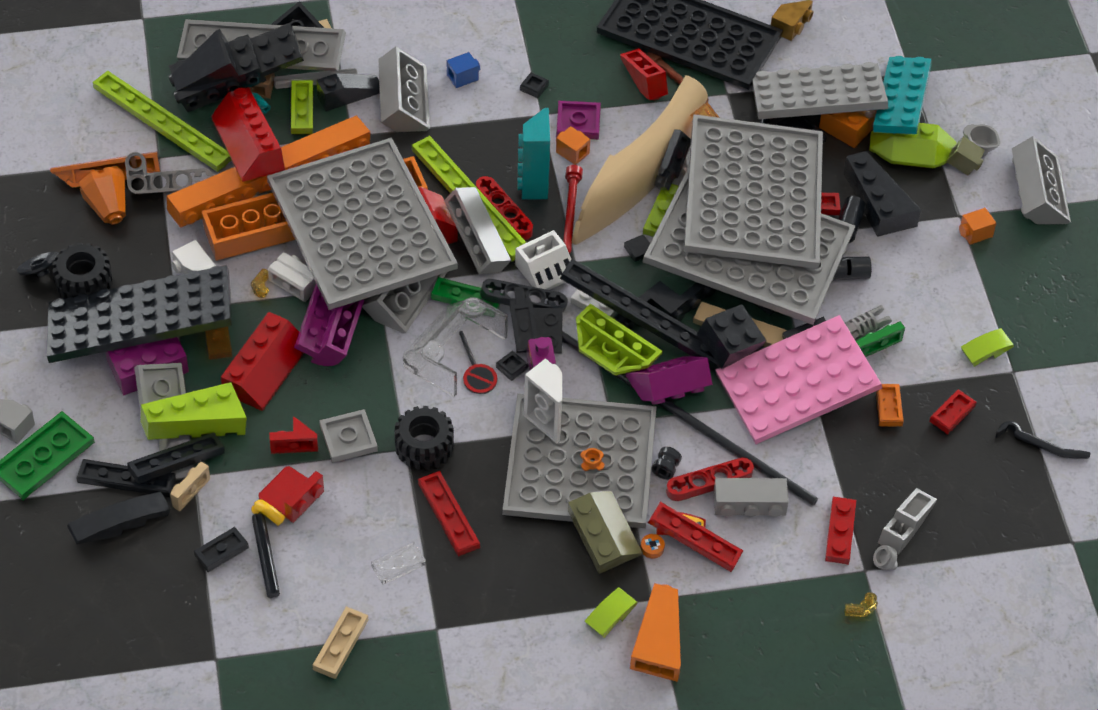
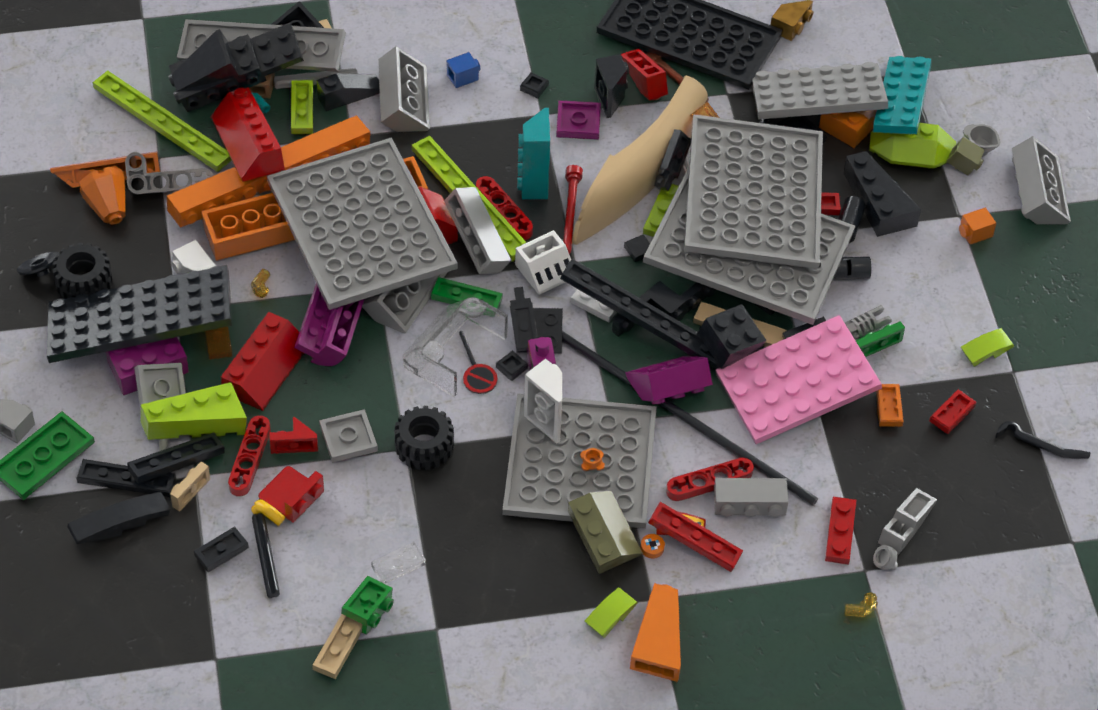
(252, 456): none -> red beam
(292, 276): white brick -> none
(369, 603): none -> green bracket
(449, 513): red tile -> none
(504, 299): black beam -> none
(572, 145): orange brick -> none
(611, 82): none -> black slope
(612, 343): lime wedge -> none
(667, 461): black wheel -> none

